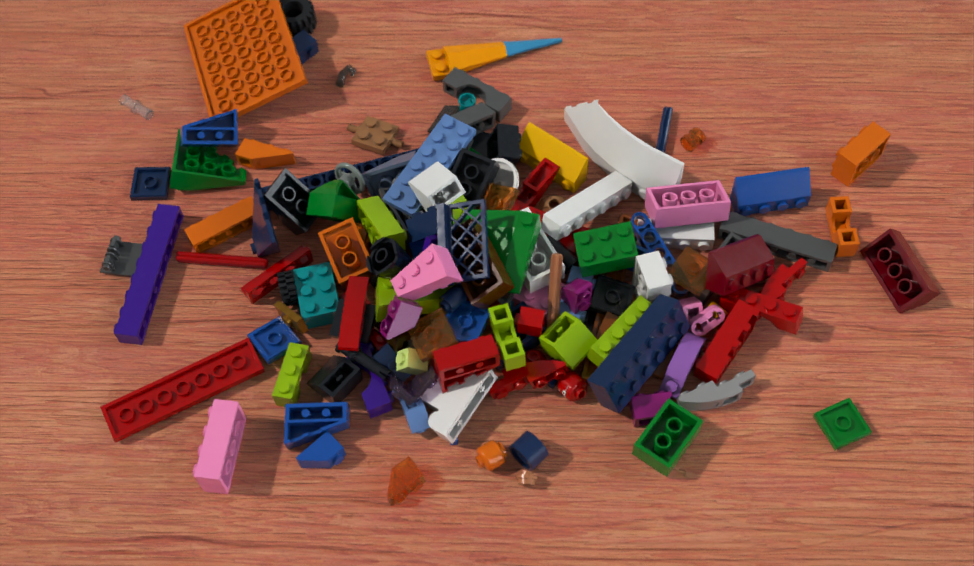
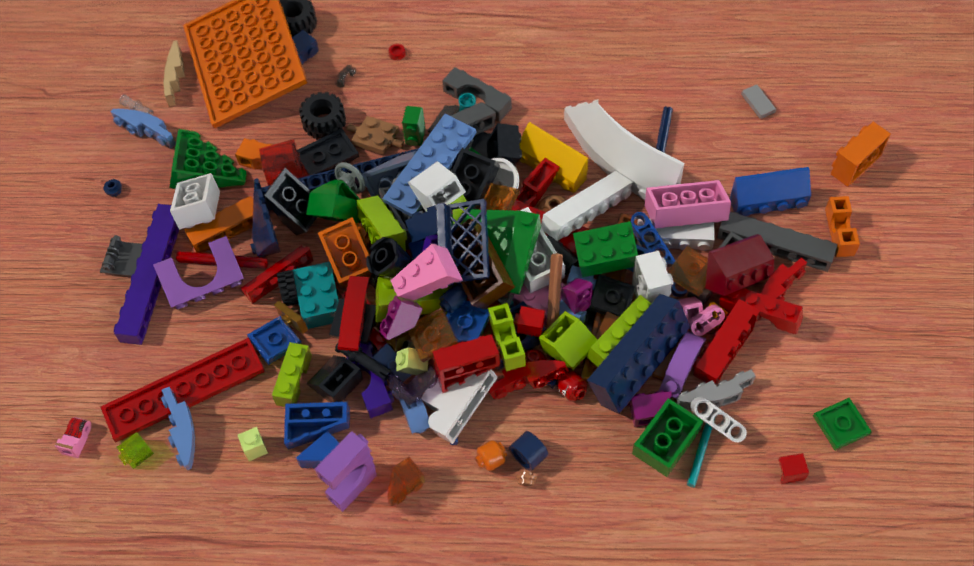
(74, 437): none -> bright pink leg
(112, 187): none -> dark blue plate
(134, 451): none -> clear neon green brick
(143, 123): none -> medium blue slope
(150, 183): dark blue tile -> none
(173, 71): none -> tan slope
(180, 293): none -> medium lavender arch
(183, 434): none -> medium blue slope
(195, 201): none -> white brick
(211, 132): blue wedge -> none
(220, 446): bright pink brick -> none
(252, 444): none -> yellowish green brick
(281, 156): none -> clear red slope
(318, 105): none -> black tyre
(327, 153): none -> black plate
(347, 470): none -> medium lavender arch
(397, 52): none -> red tile
(413, 125): none -> green brick
(476, 55): light orange plate -> none
(691, 140): clear orange wheel -> none
(699, 455): none -> teal bar
(727, 423): none -> white beam
(758, 101): none -> light grey tile
(793, 468): none -> red panel
(899, 271): dark red slope -> none

